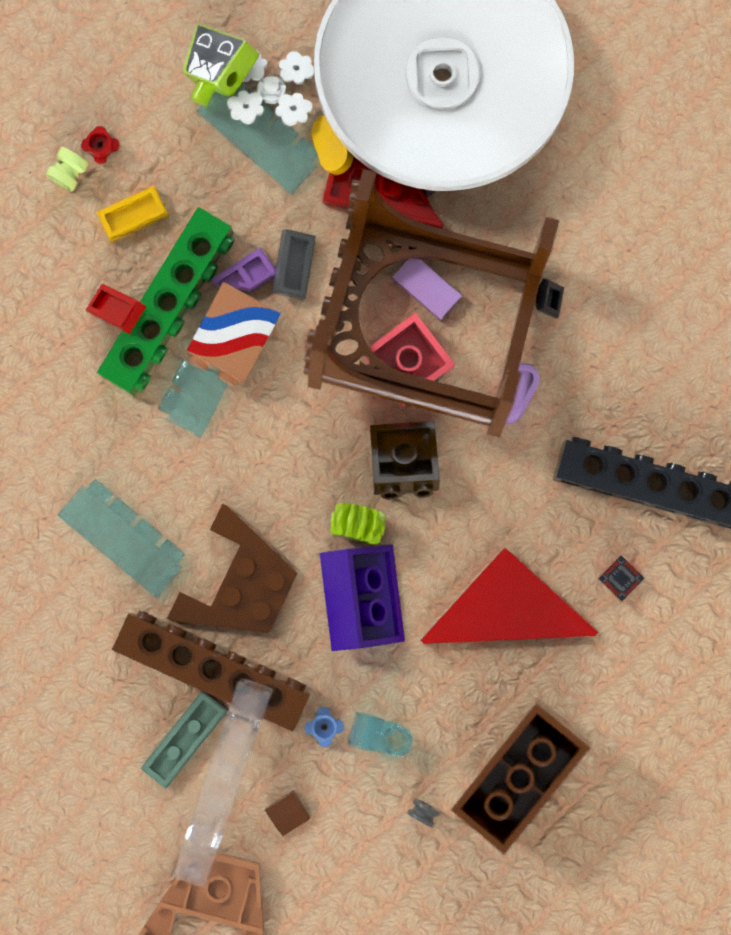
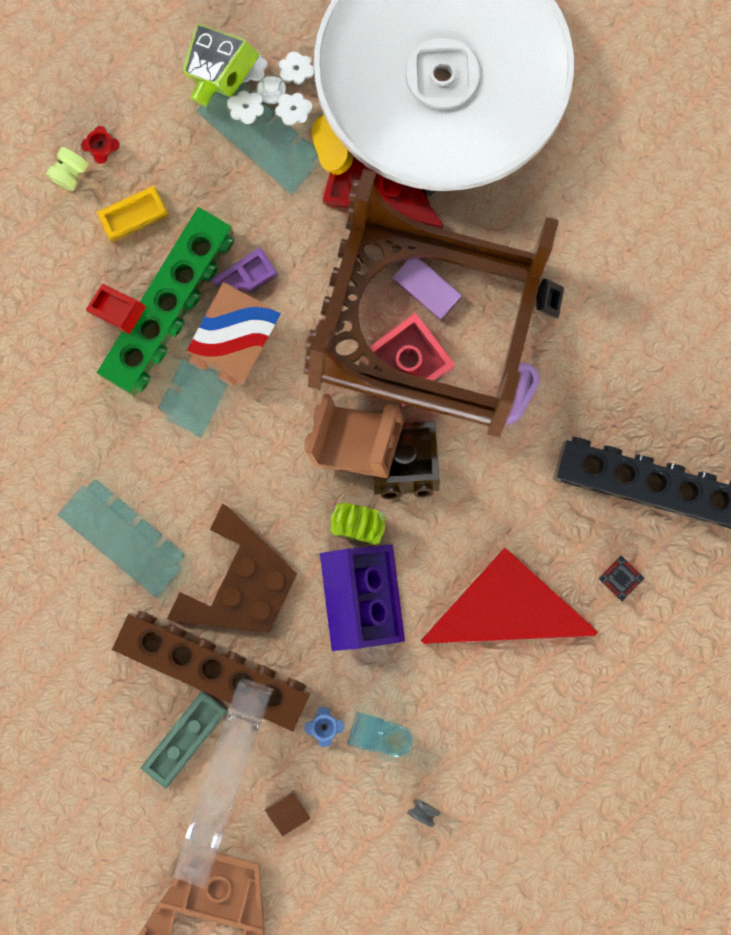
(293, 264): dark grey tile -> none
(354, 438): none -> nougat panel
(521, 777): reddish brown brick -> none

